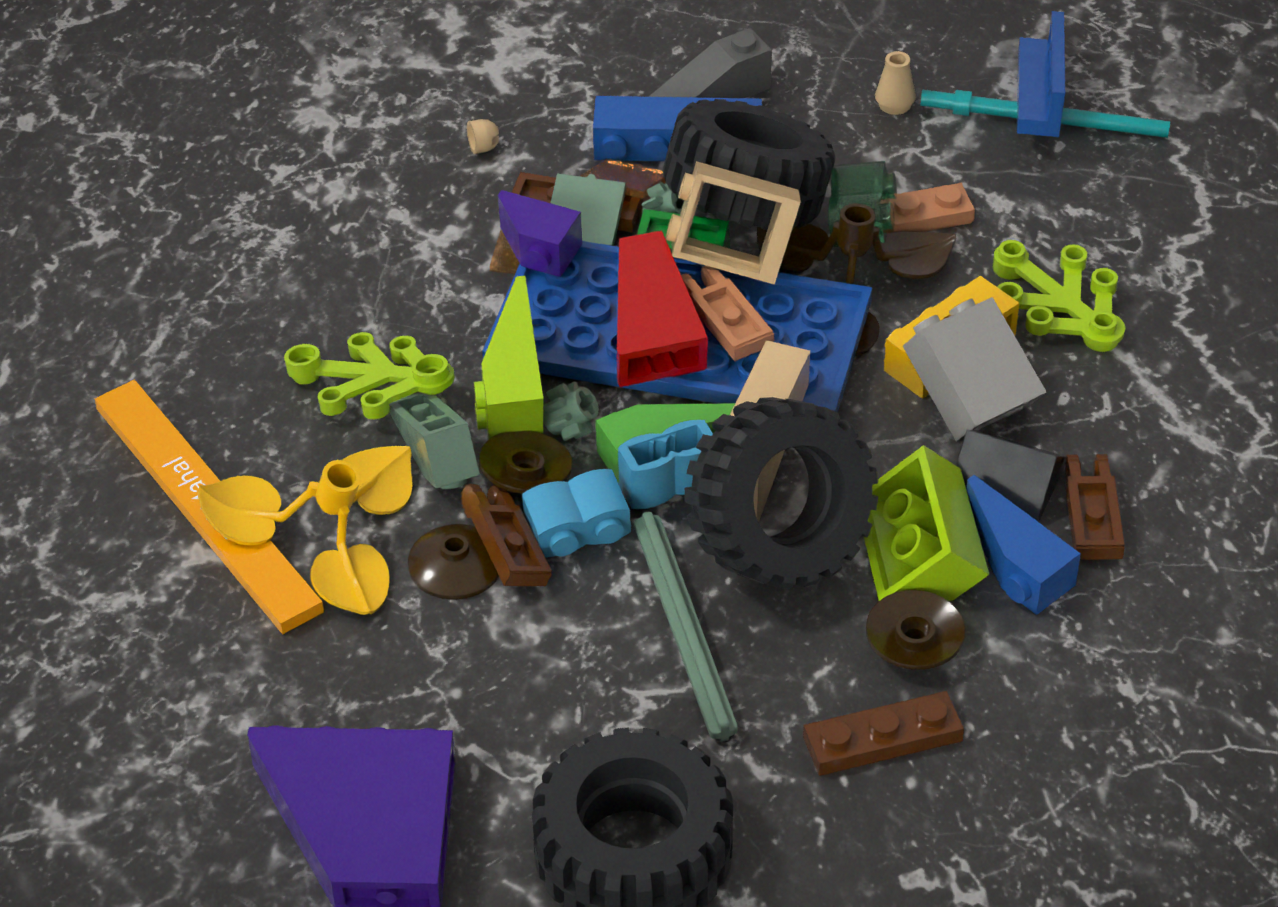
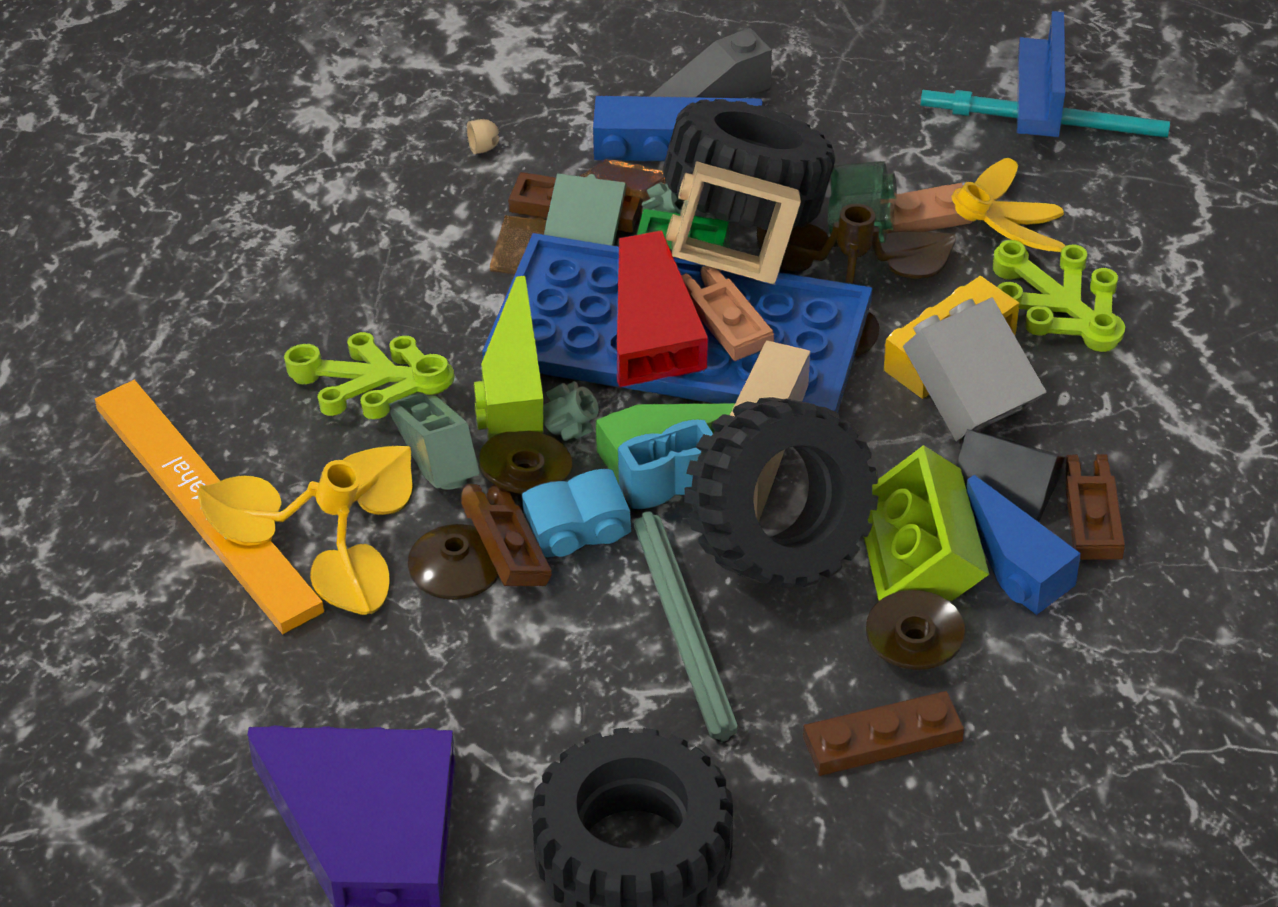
(540, 232): dark purple slope -> none
(896, 86): tan cone -> none
(980, 202): none -> yellow plant

